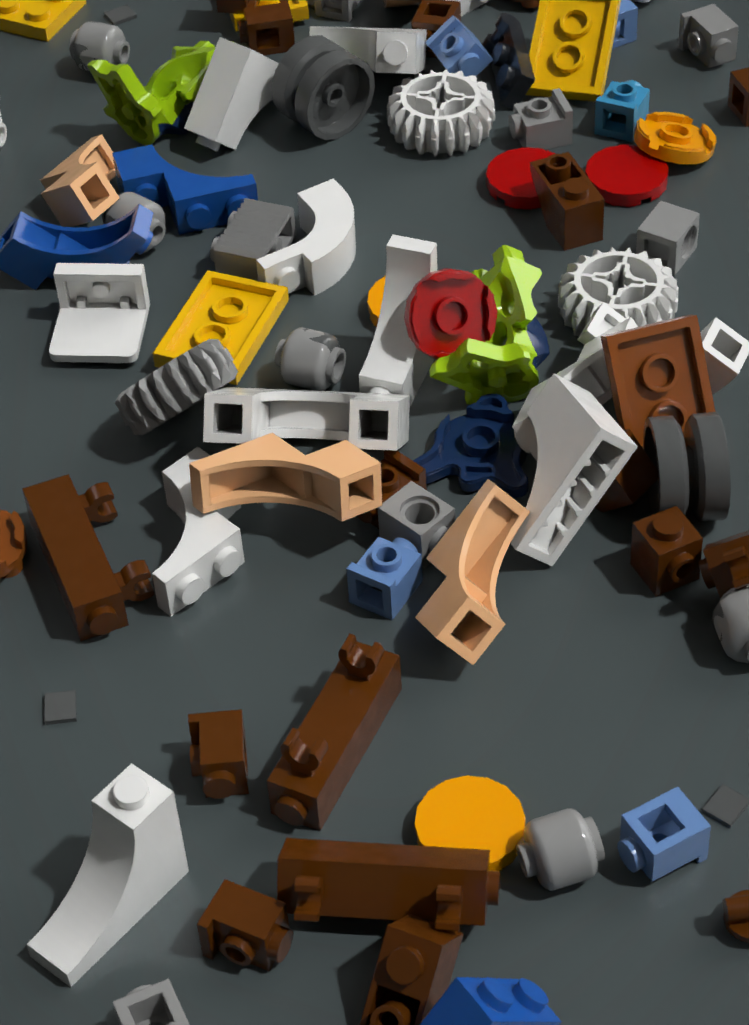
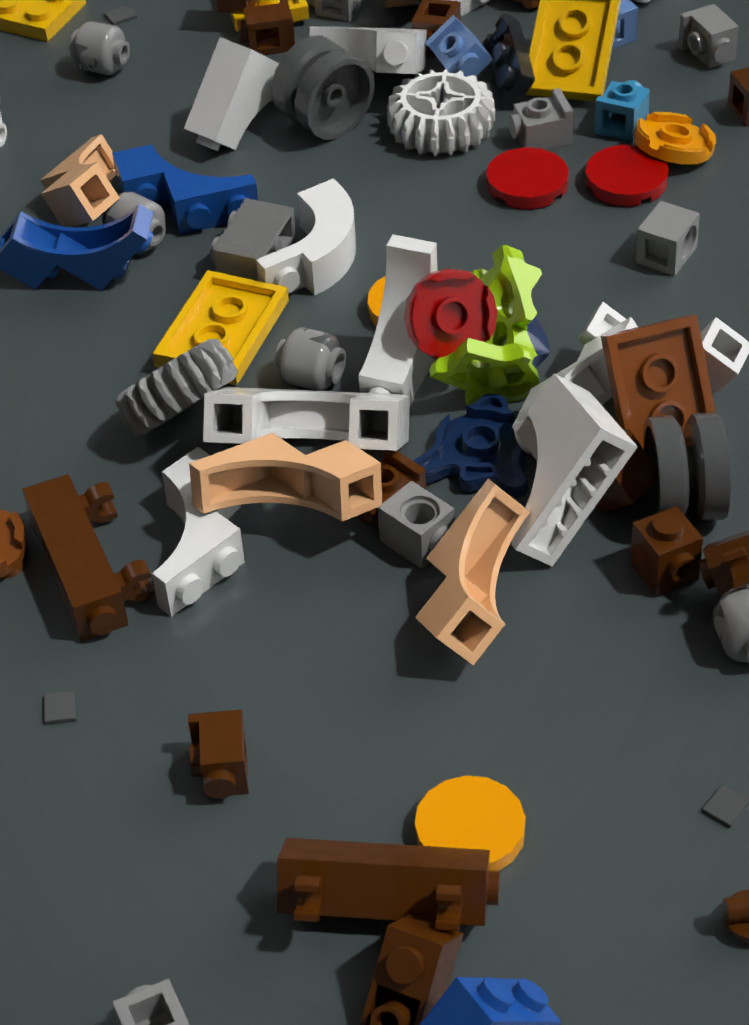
(99, 312): white bracket -> none
(127, 868): white arch -> none
(163, 102): lime hips -> none
(245, 927): reddish brown brick -> none
(334, 734): reddish brown brick -> none
(387, 566): medium blue brick -> none
(561, 849): light grey head -> none
(568, 201): reddish brown slope -> none
(621, 280): white gear -> none
(663, 835): medium blue brick -> none

